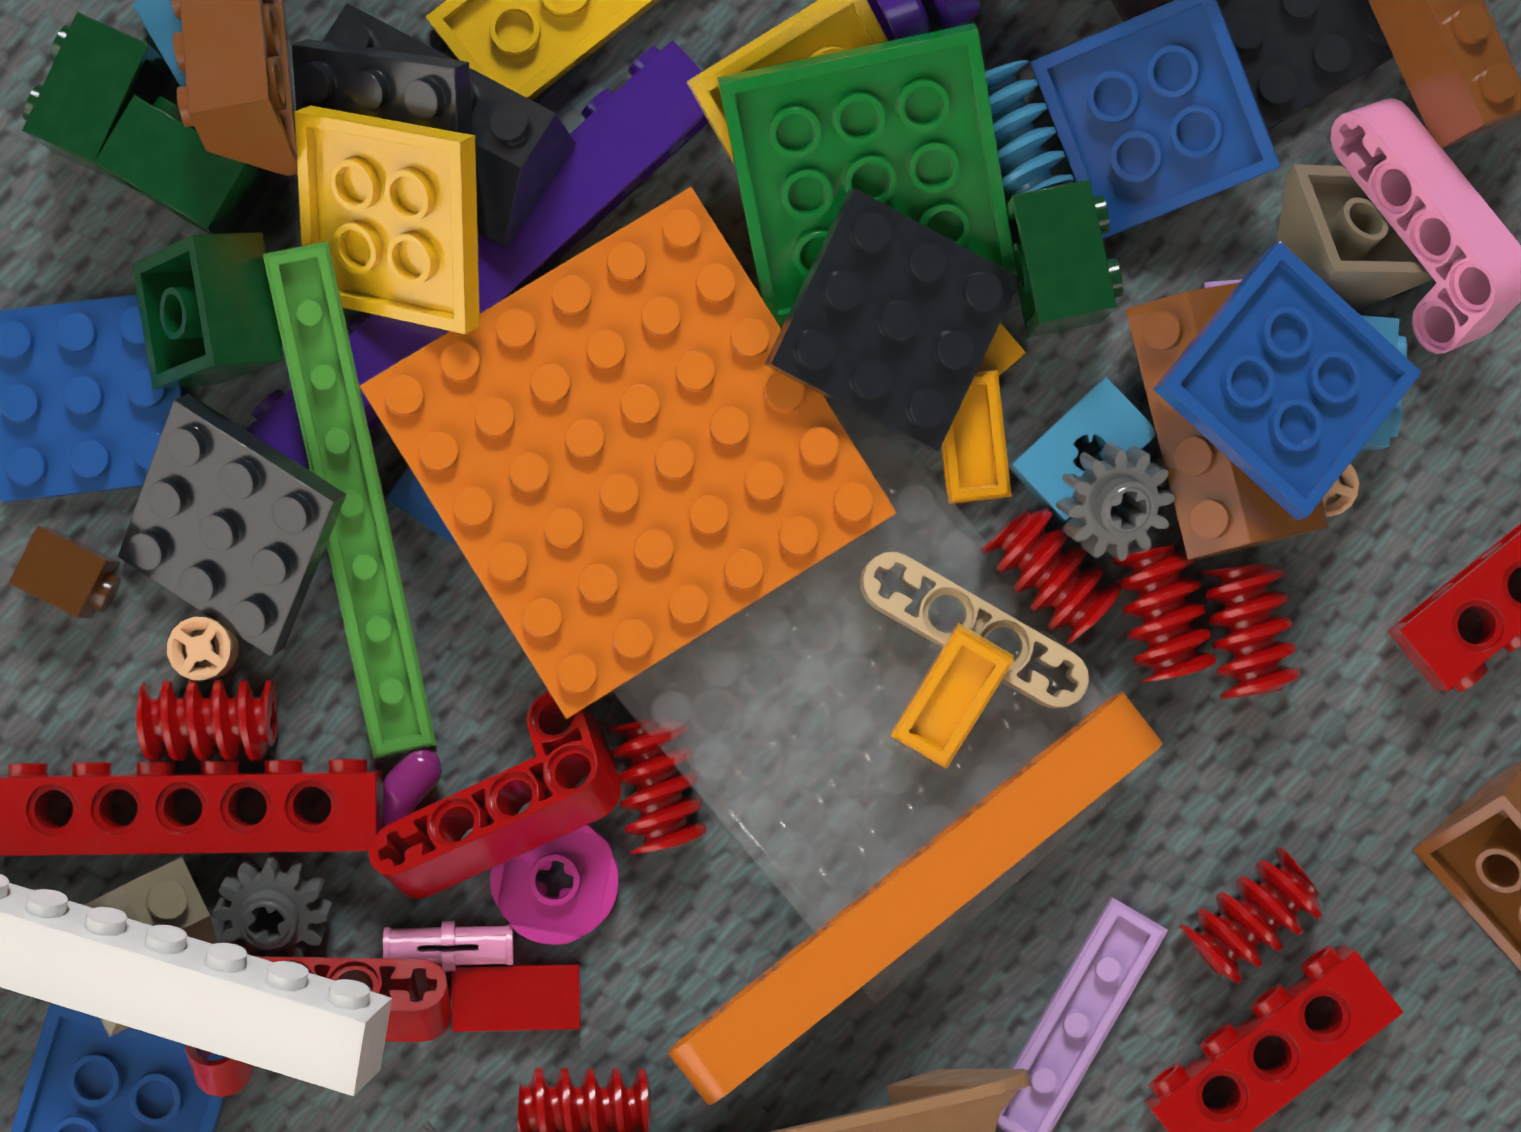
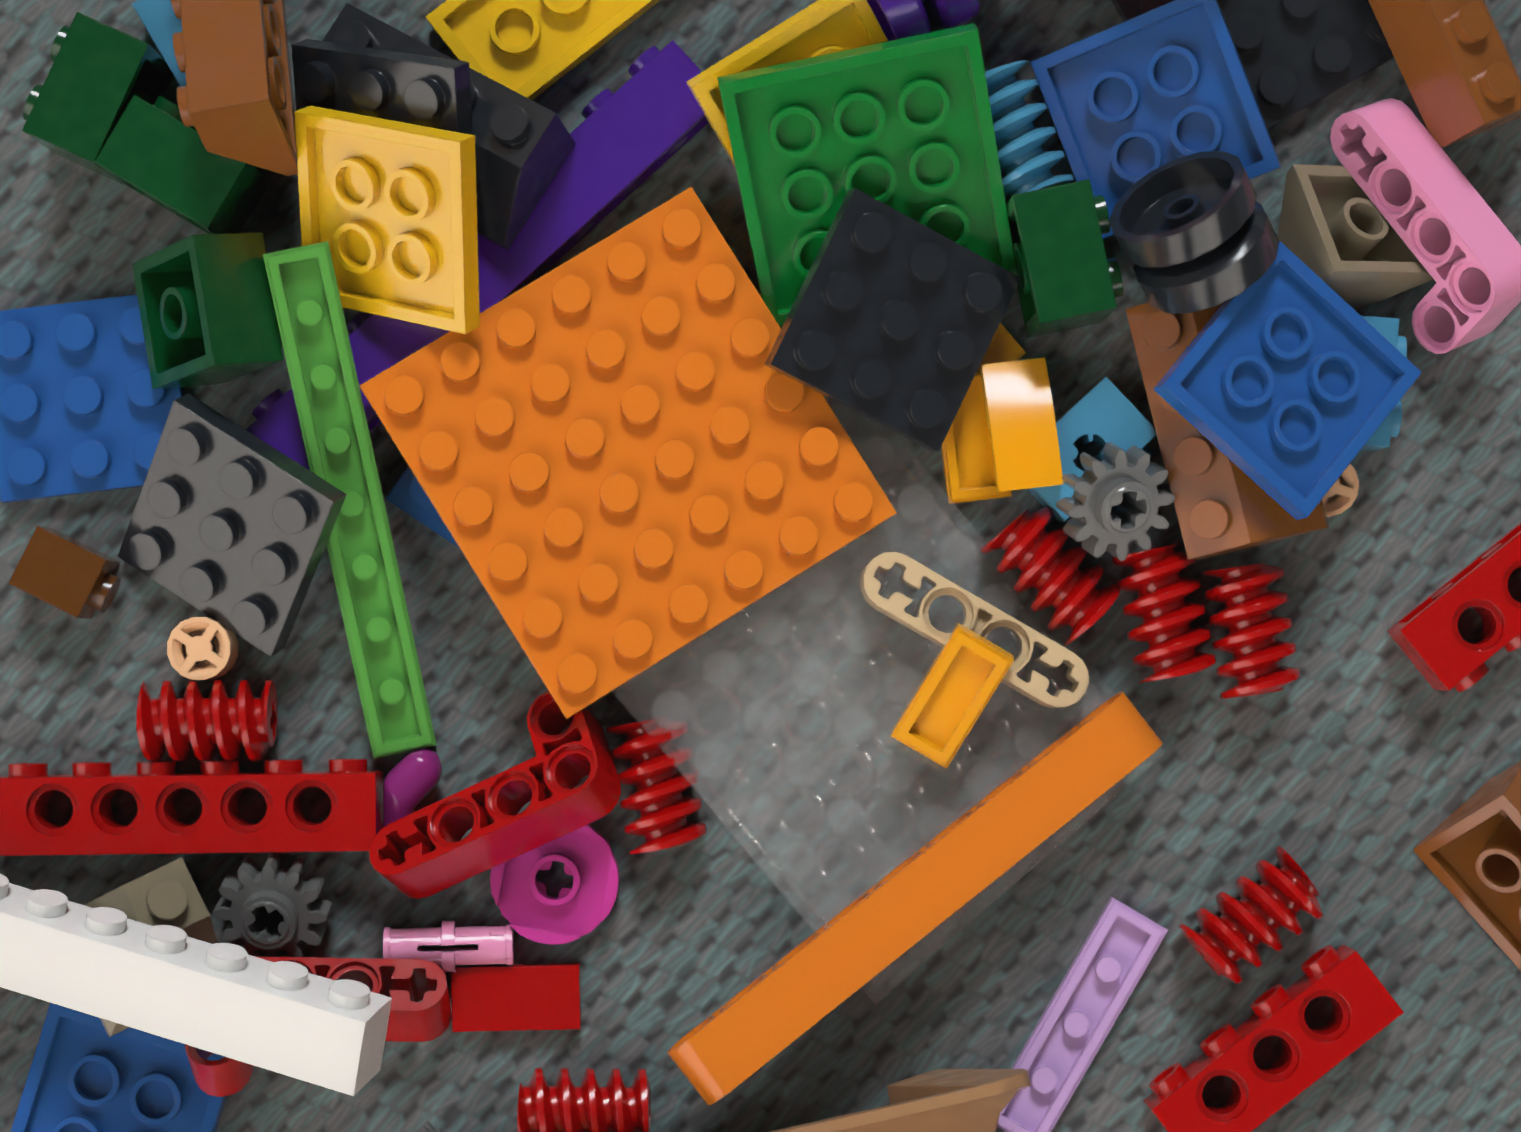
(1021, 424): none -> light orange slope
(1194, 232): none -> black wheel

